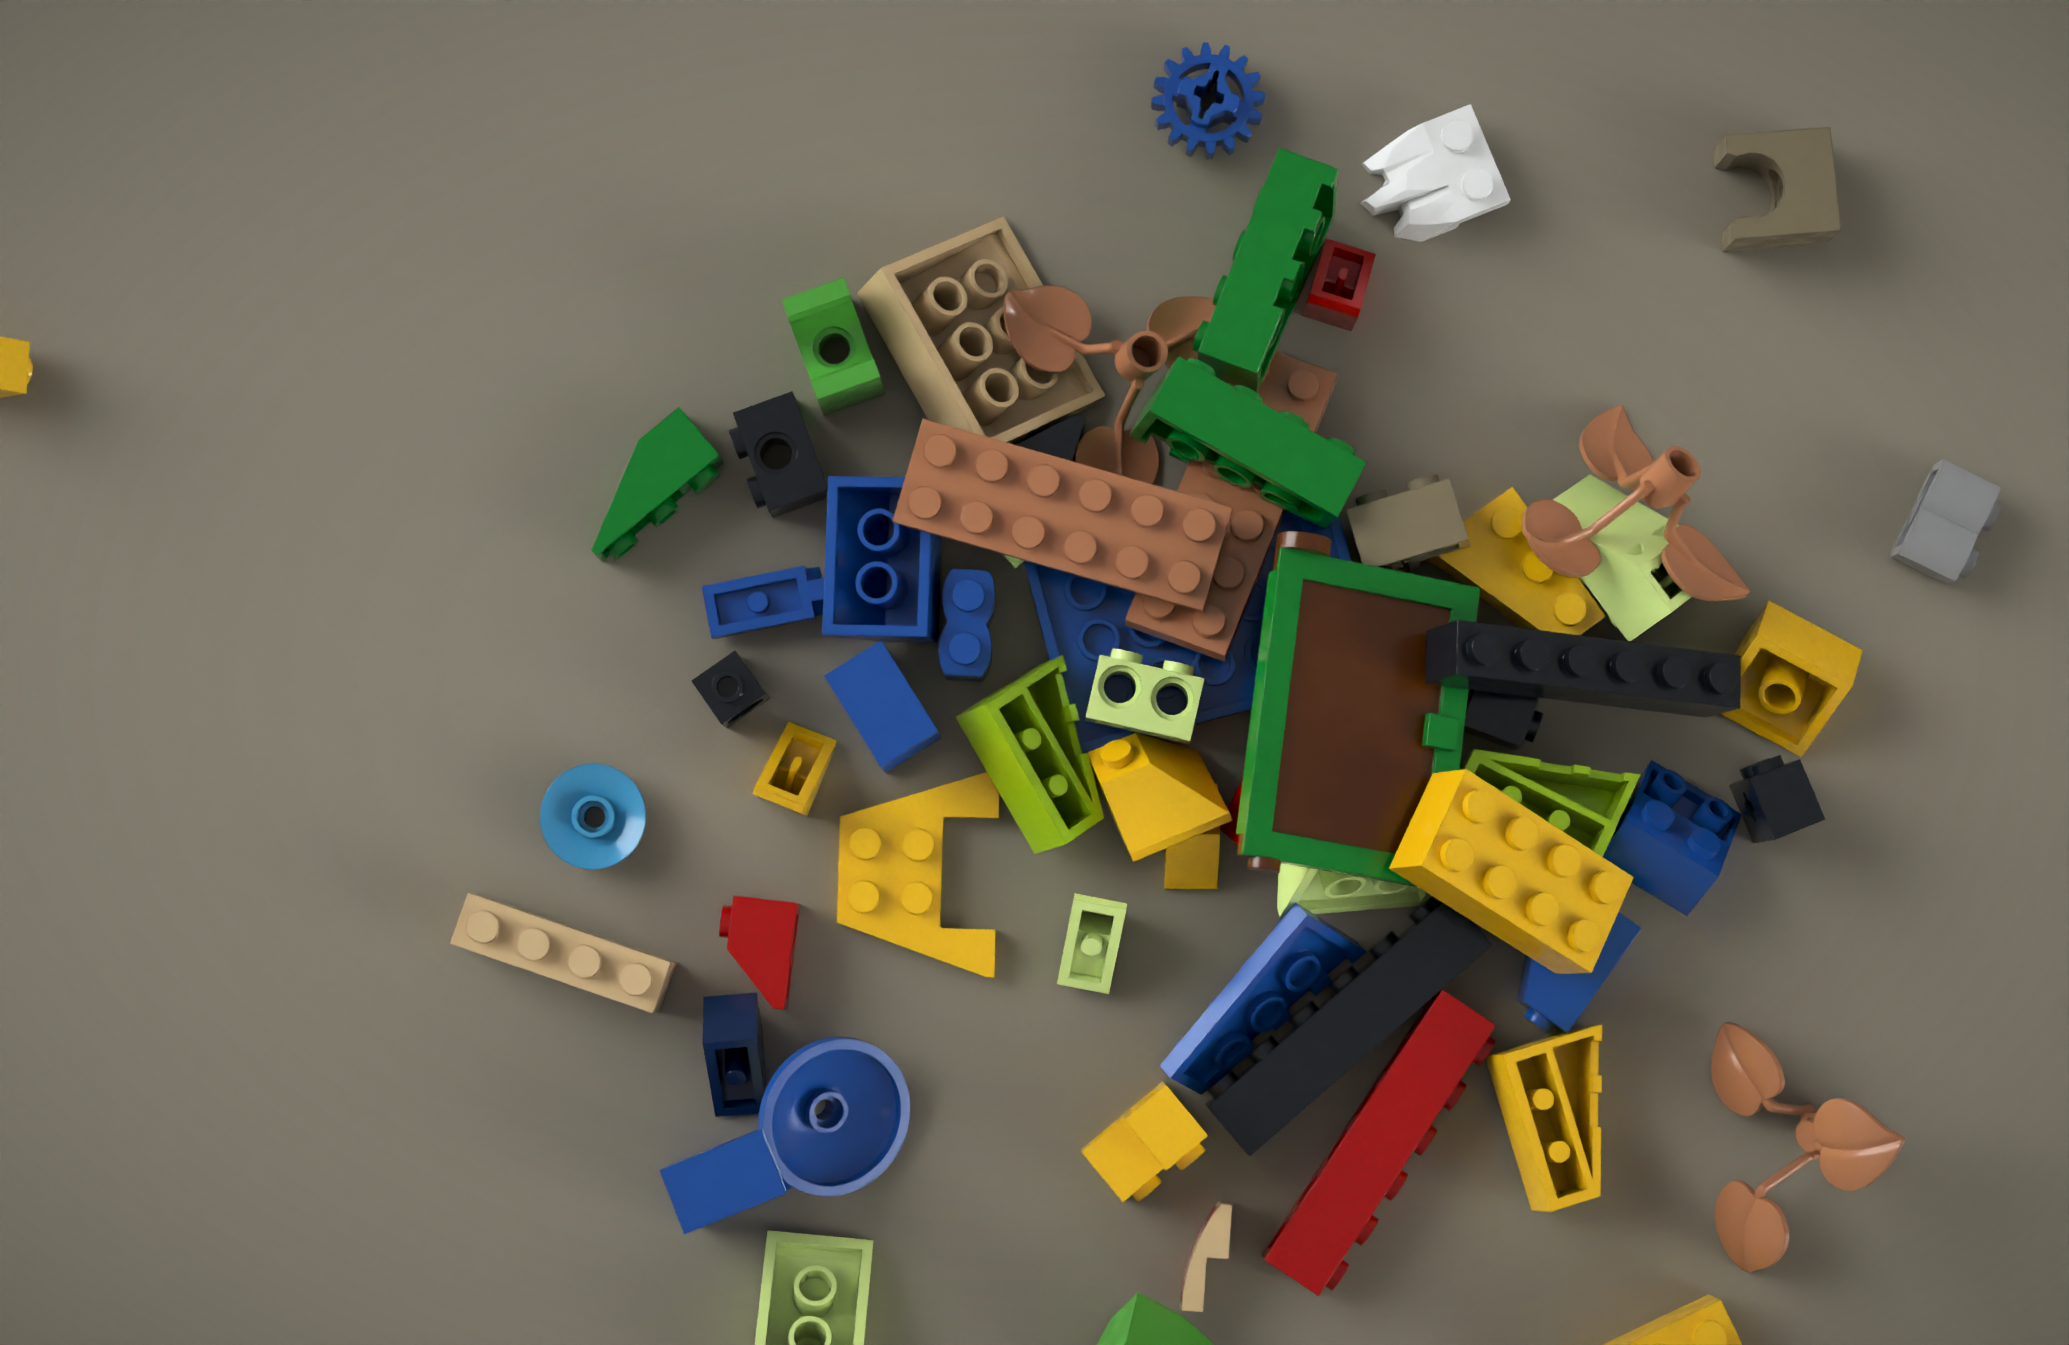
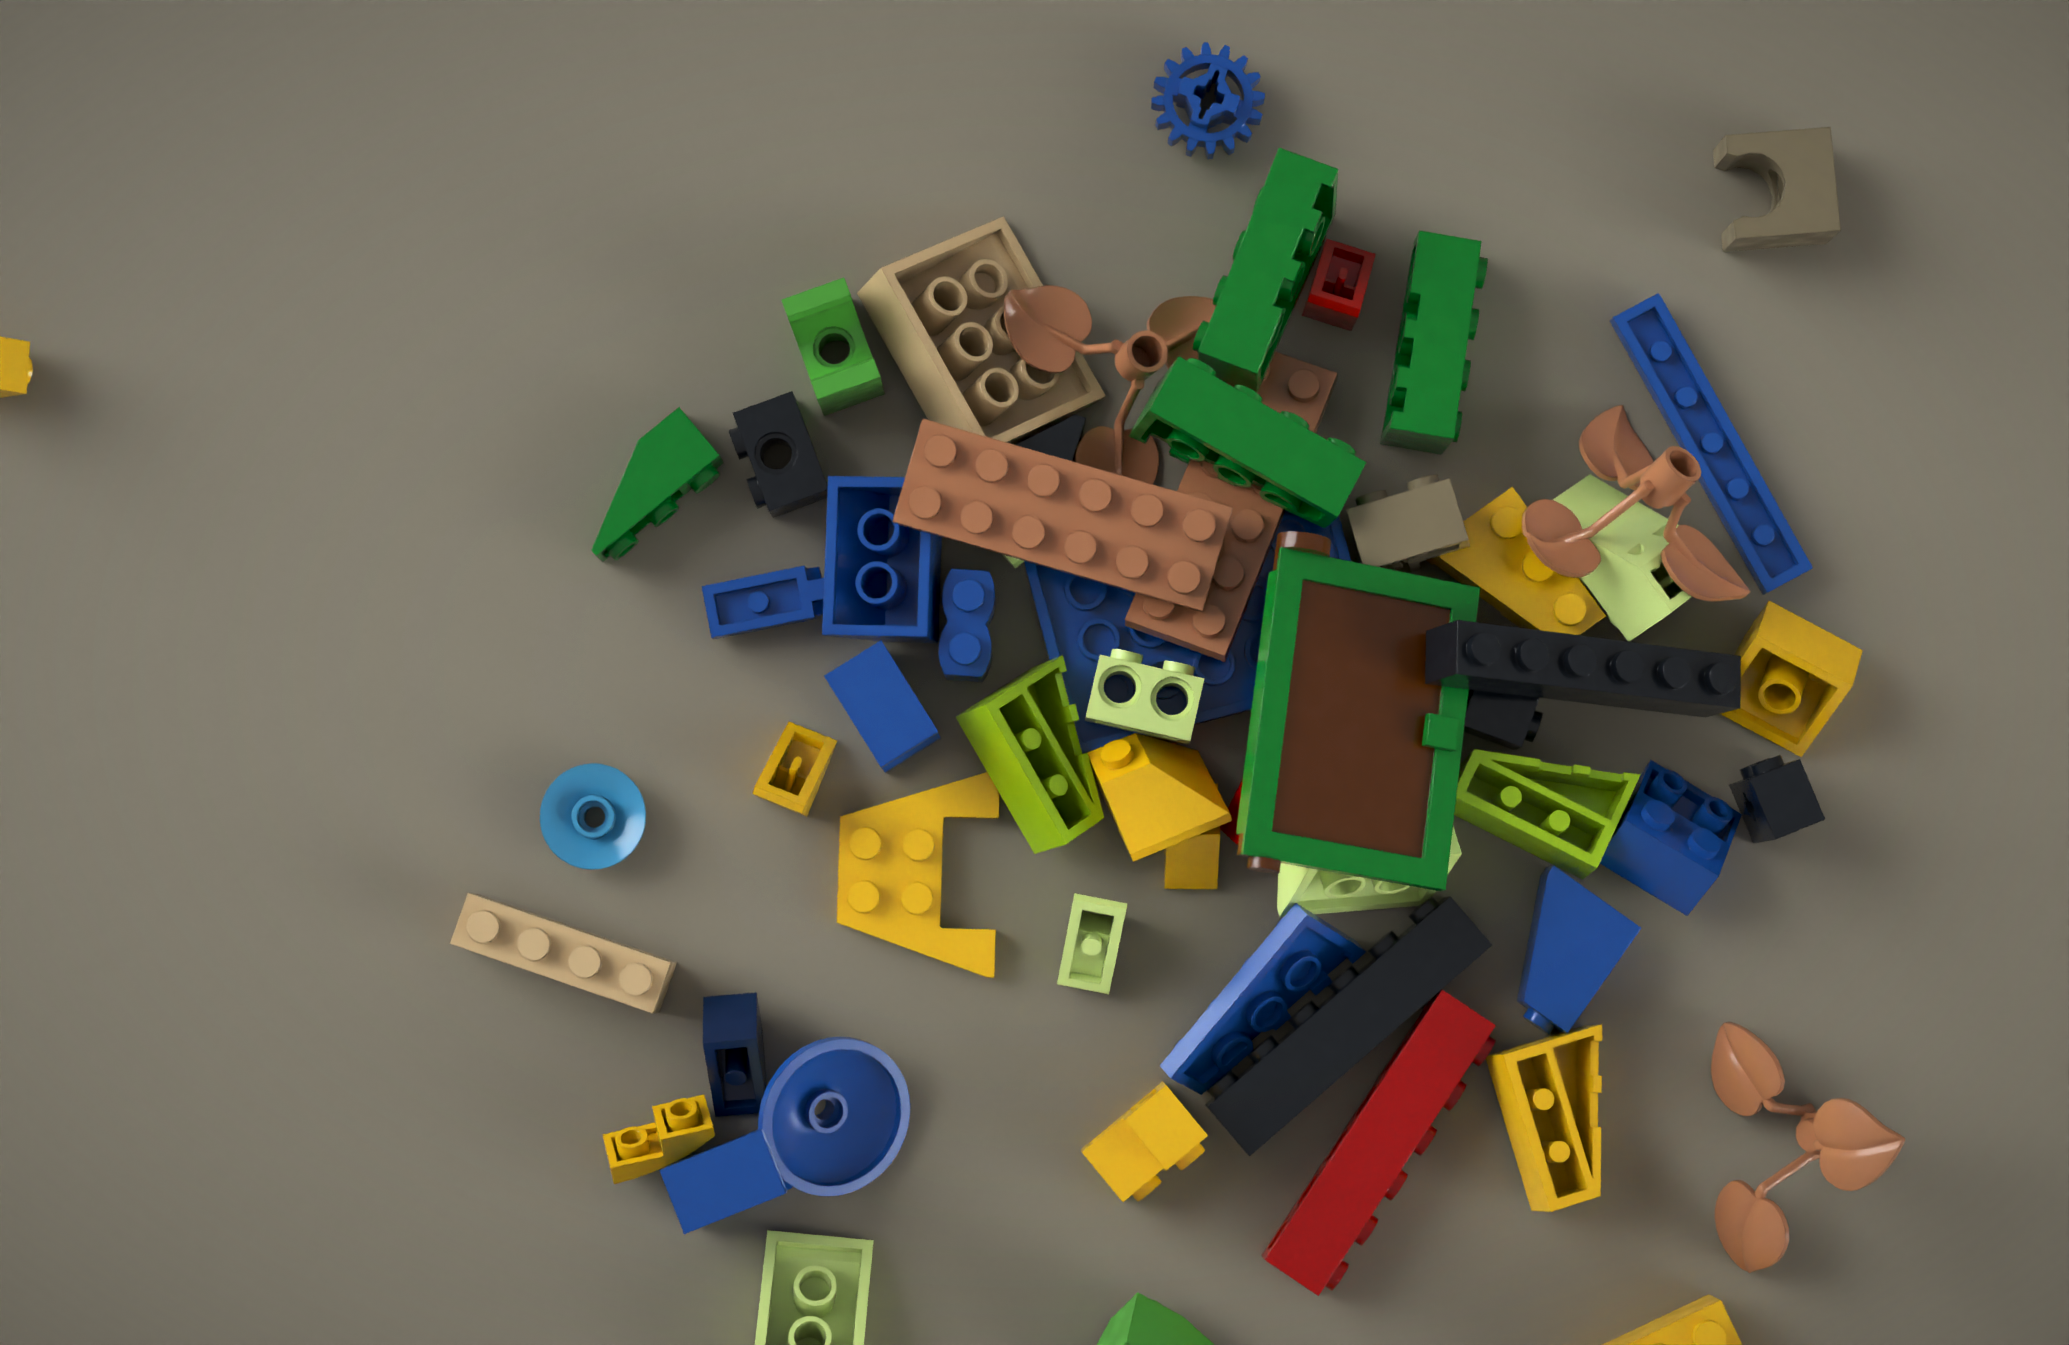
(643, 1149): none -> yellow slope
(730, 689): black brick -> none
(763, 943): red slope -> none
(1210, 1242): tan slope -> none
(1433, 343): none -> green wedge
(1436, 176): white plate -> none
(1511, 872): yellow brick -> none
(1709, 435): none -> blue plate
(1947, 522): light grey brick -> none

